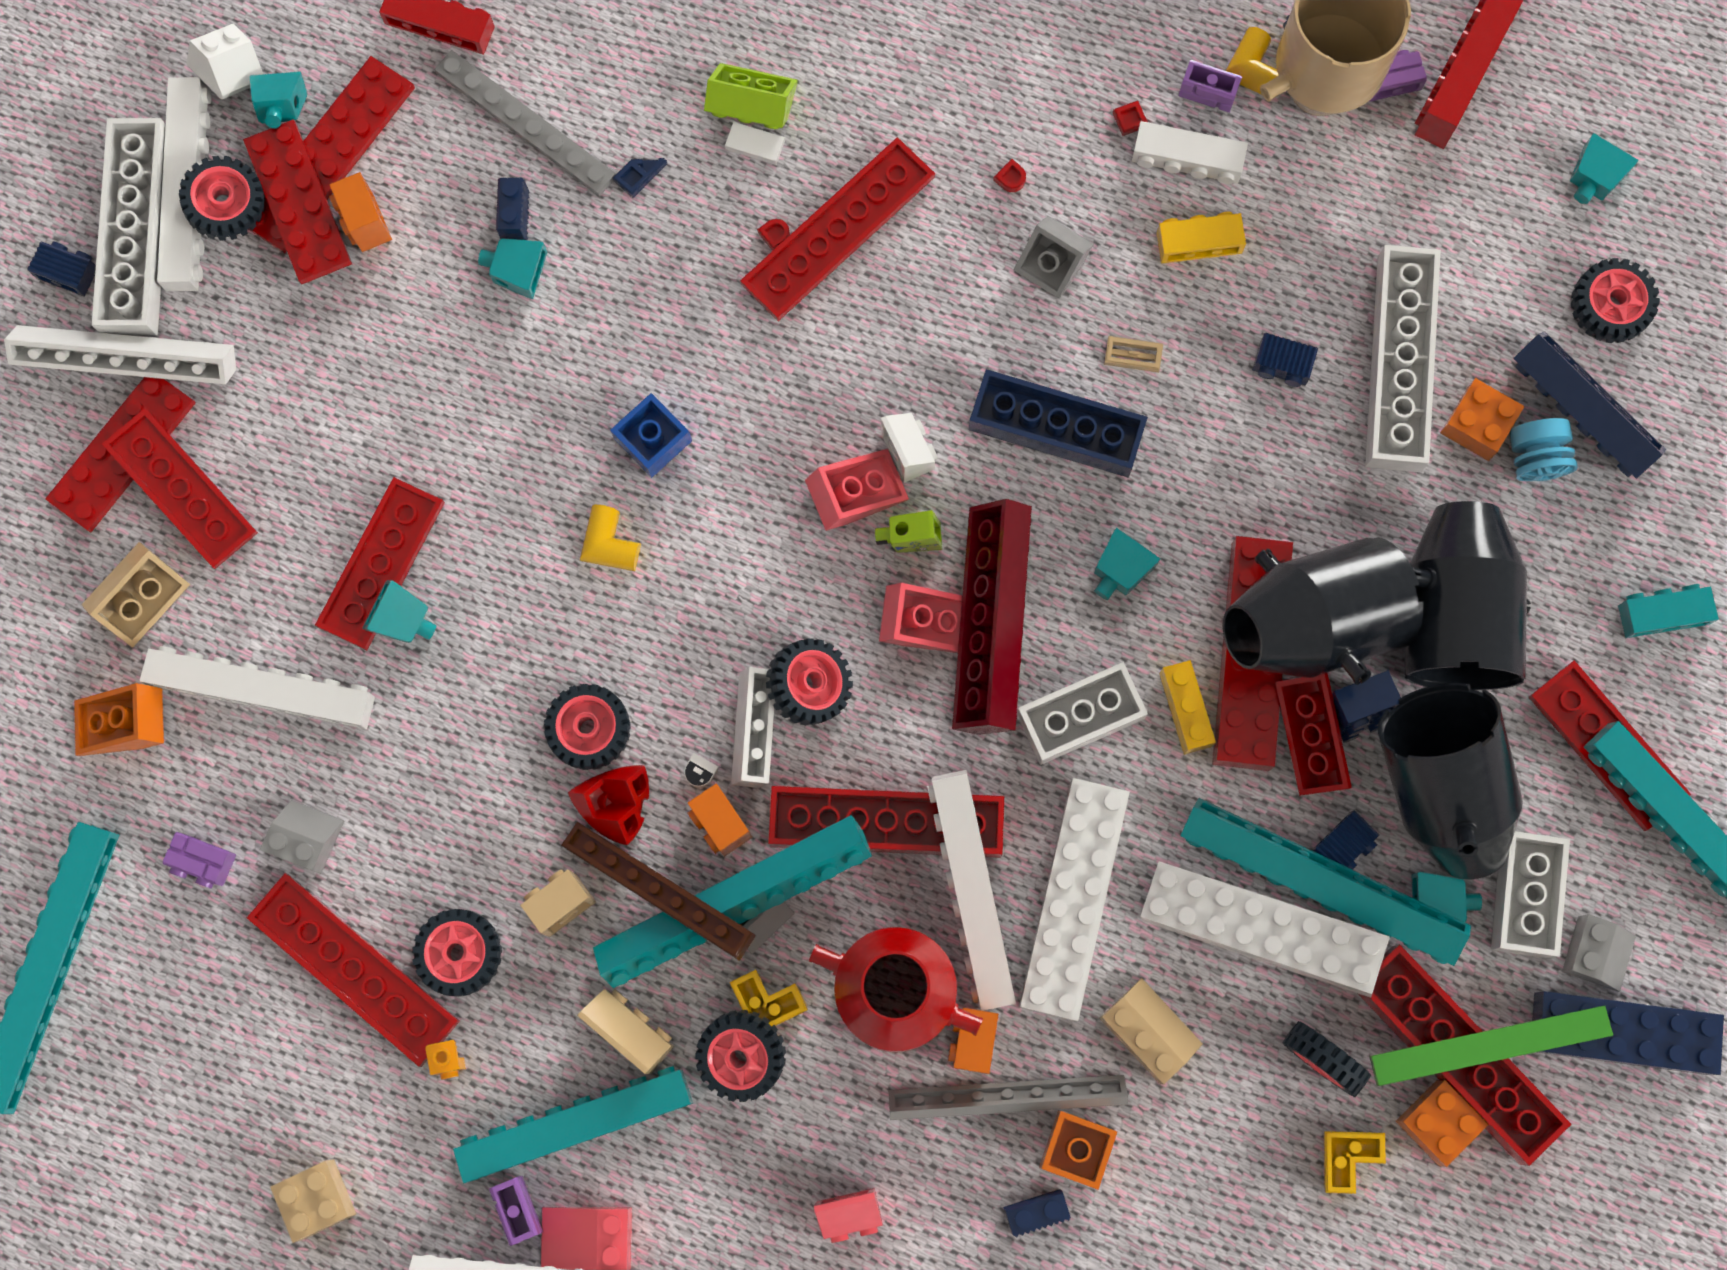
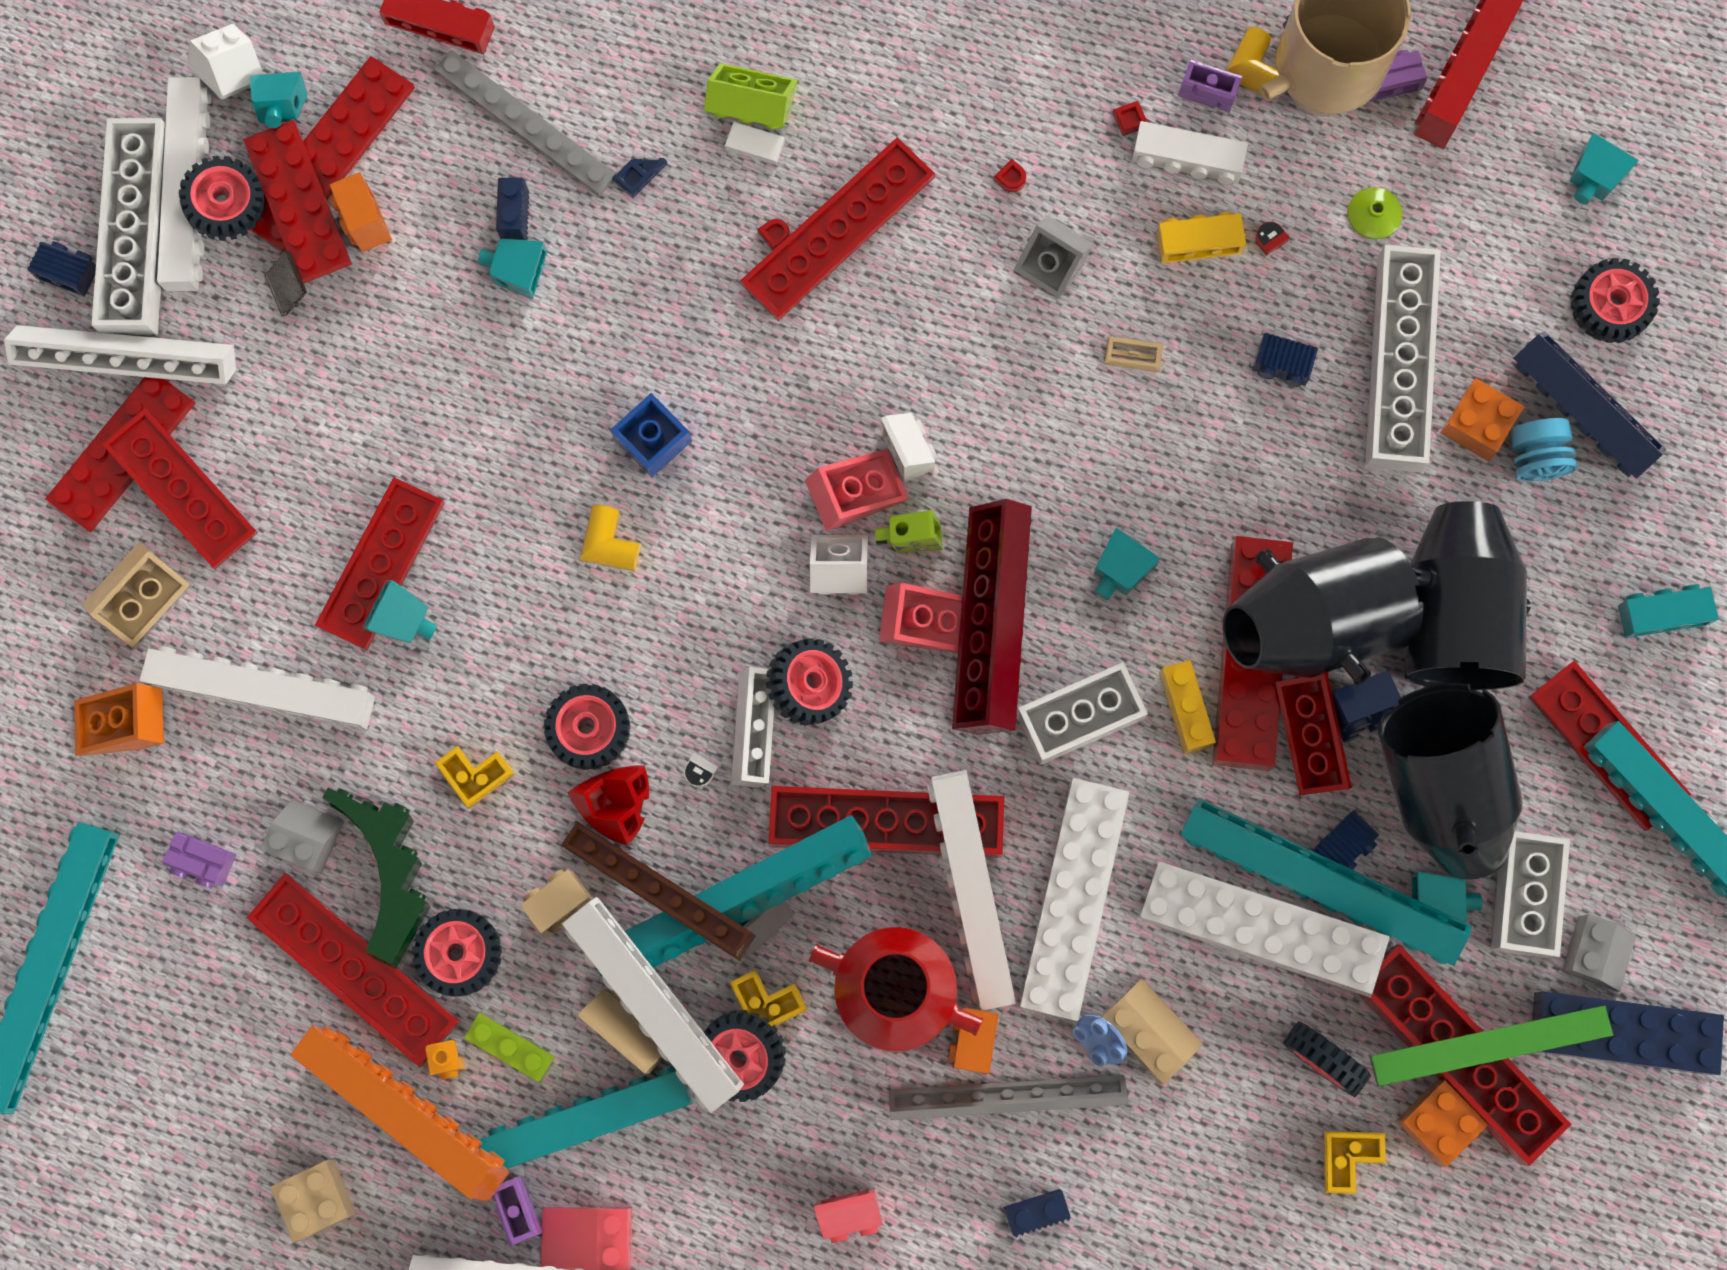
(285, 283): none -> clear smoke piece
(399, 910): none -> dark green arch
(401, 1113): none -> orange brick
(473, 783): none -> yellow brick
(509, 1047): none -> lime plate
(653, 1005): none -> white brick
(720, 820): orange brick -> none
(839, 564): none -> white slope
(1057, 423): dark blue brick -> none
(1078, 1149): orange brick -> none
(1100, 1040): none -> light blue dish
(1271, 237): none -> tile
(1367, 221): none -> lime dish

